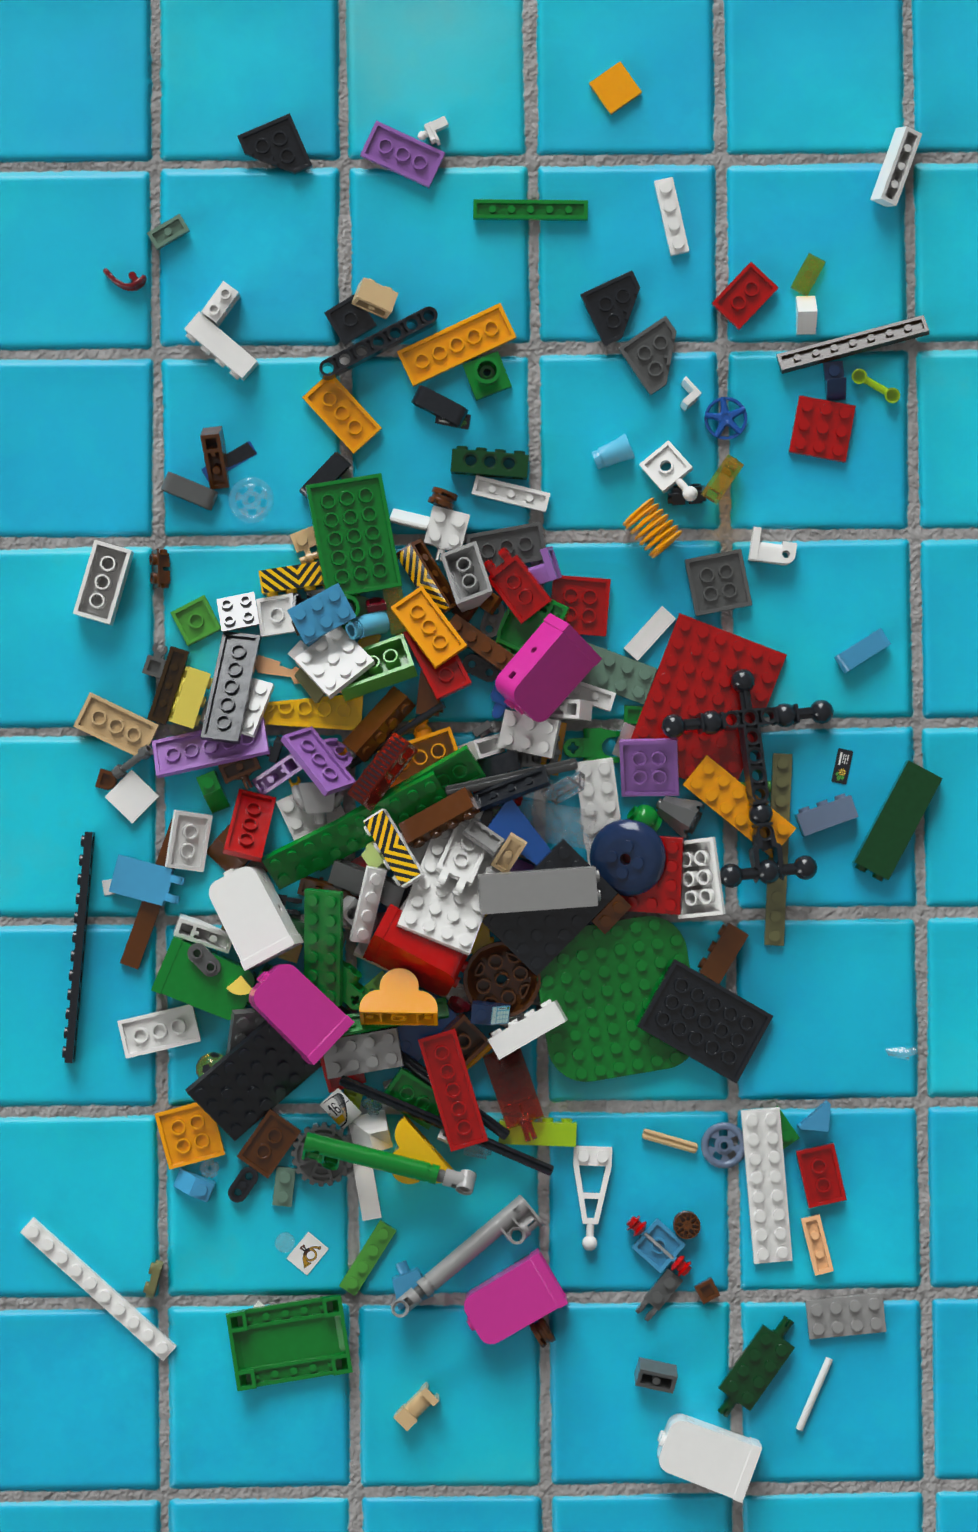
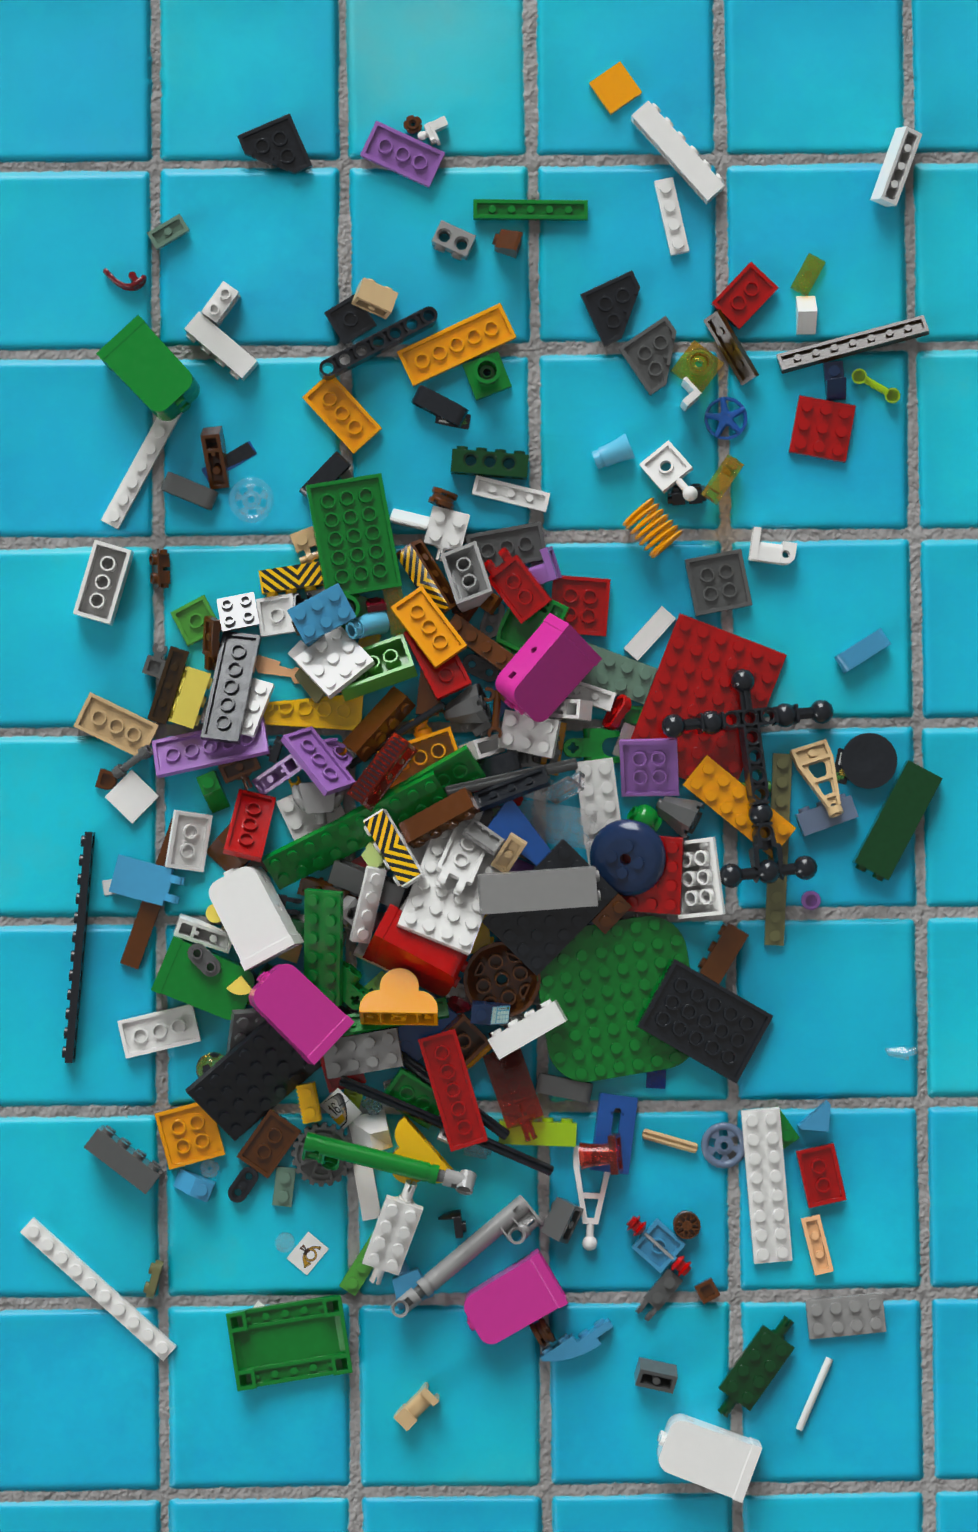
(124, 1159): none -> dark grey brick
(138, 472): none -> white plate
(150, 370): none -> green piece
(211, 642): none -> reddish brown hinge
(212, 915): none -> light yellow tile
(309, 1102): none -> yellow brick
(393, 1233): none -> white plate
(413, 129): none -> reddish brown plate
(456, 235): none -> light grey brick
(459, 1225): none -> black plate
(468, 707): none -> dark grey cone
(496, 697): none -> reddish brown bar
(508, 242): none -> reddish brown slope
(562, 1220): none -> dark grey brick
(564, 1087): none -> dark grey beam
(570, 1347): none -> dark azure slope
(602, 1154): none -> clear red plant
(606, 1105): none -> blue piece
(619, 709): none -> red plate
(656, 1079): none -> clear blue tile
(677, 152): none -> white brick
(701, 375): none -> clear yellow plant
(731, 347): none -> dark brown plate
(810, 900): none -> medium lavender tile
(813, 754): none -> tan plate
(868, 760): none -> black piece

